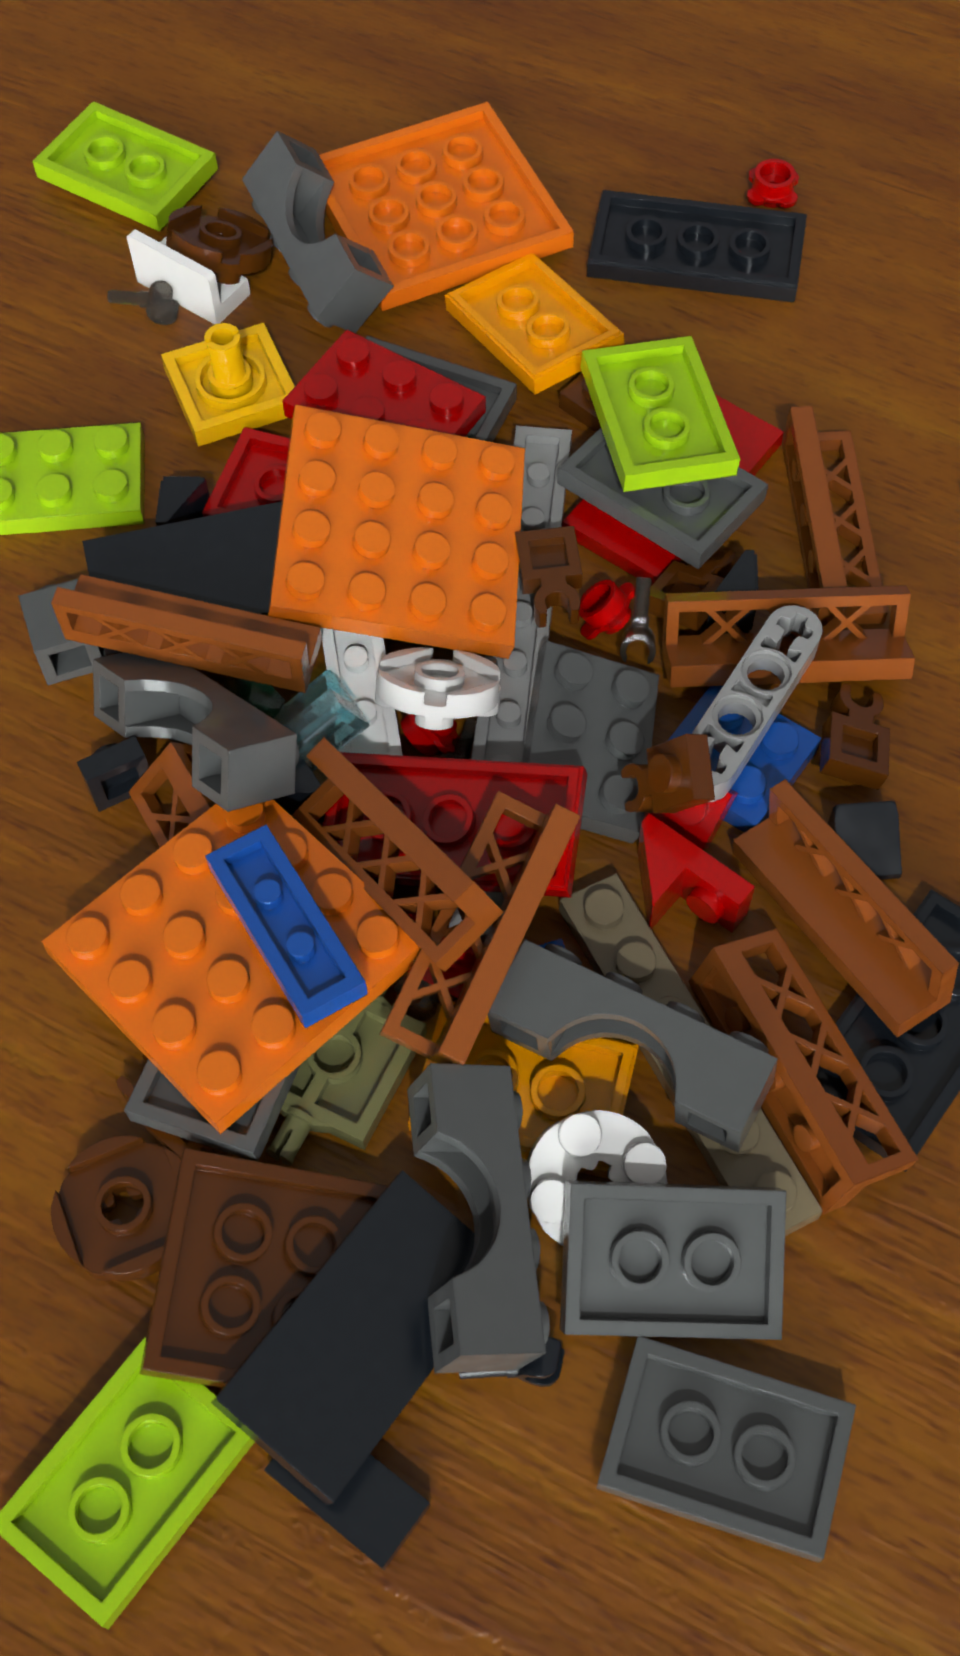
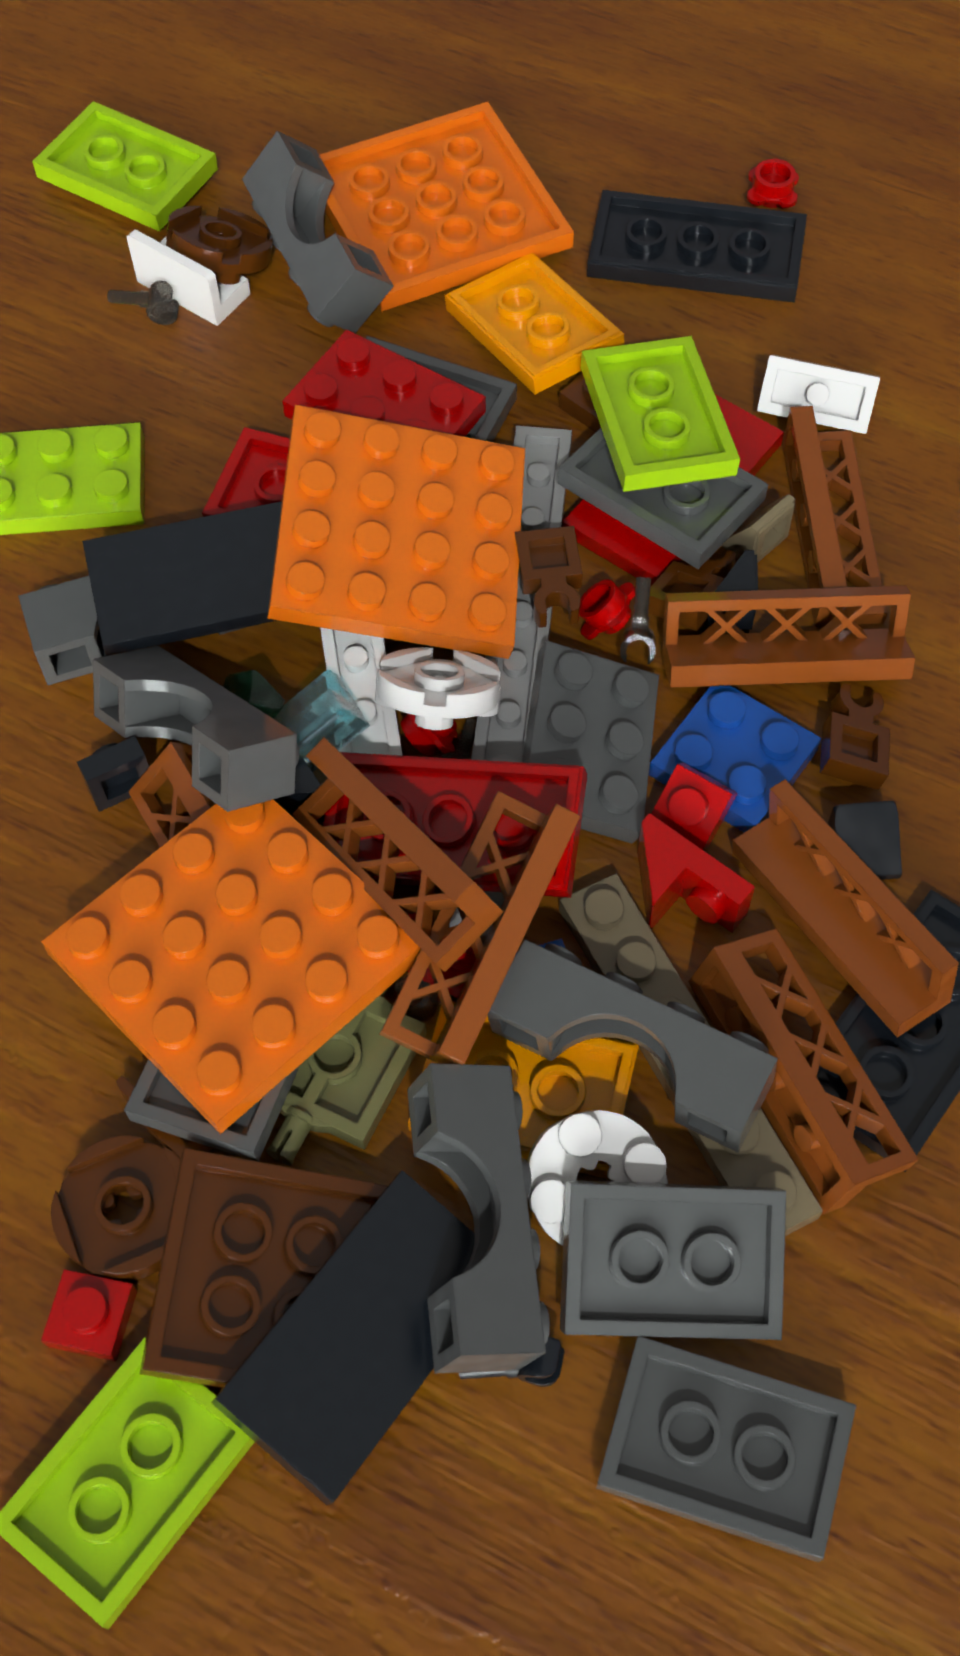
(89, 1315): none -> red plate
(181, 499): black slope -> none
(188, 632): dark orange fence -> none
(229, 381): yellow plate -> none
(286, 926): blue plate -> none
(371, 1512): black tile -> none
(675, 776): reddish brown plate -> none
(754, 703): light grey beam -> none
(763, 529): none -> dark tan slope
(837, 395): none -> white panel

